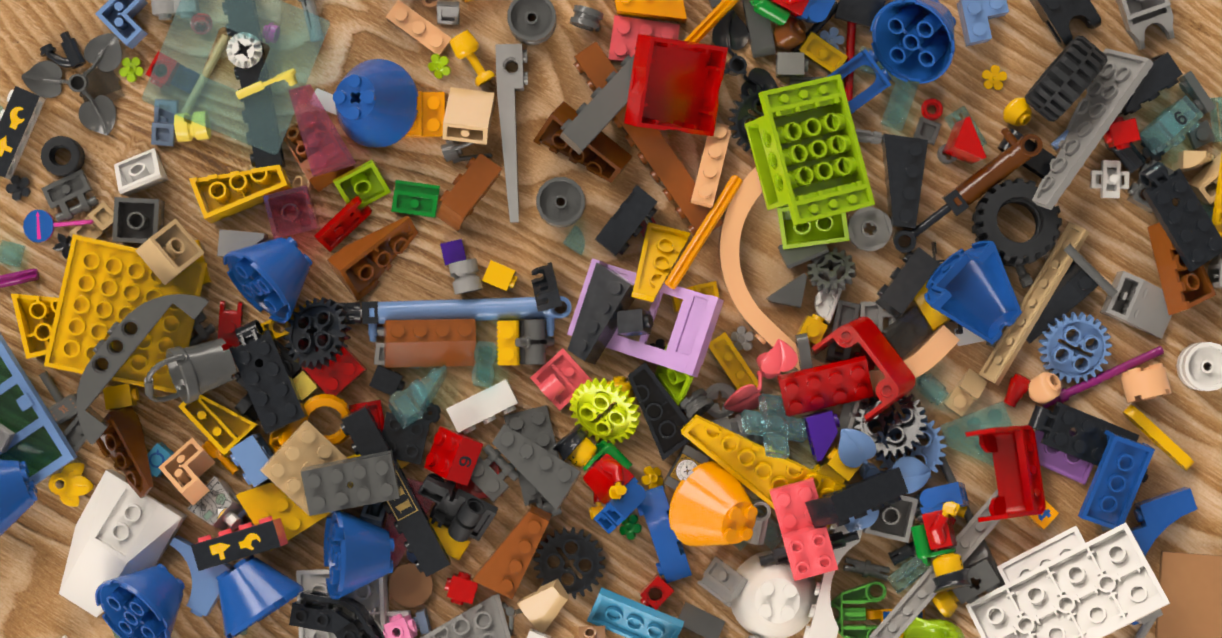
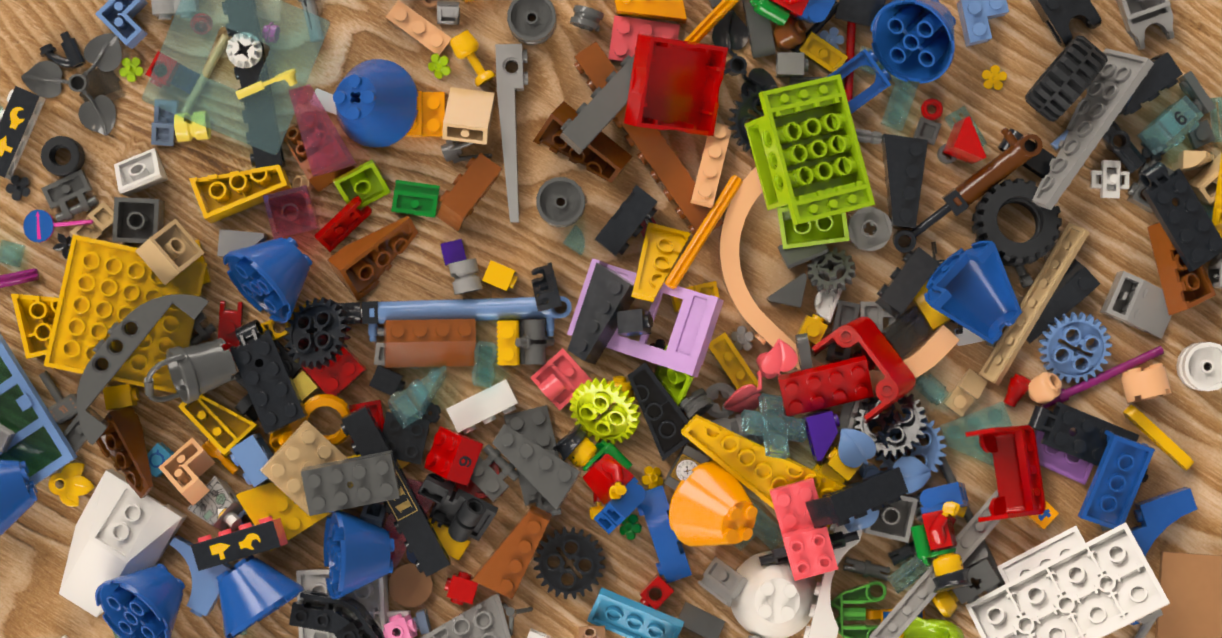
(544, 604): tan slope -> none
(761, 523): light grey piece -> none
(1017, 112): yellow cone -> none
(1090, 270): dark grey bar -> none
(1122, 133): red brick -> none

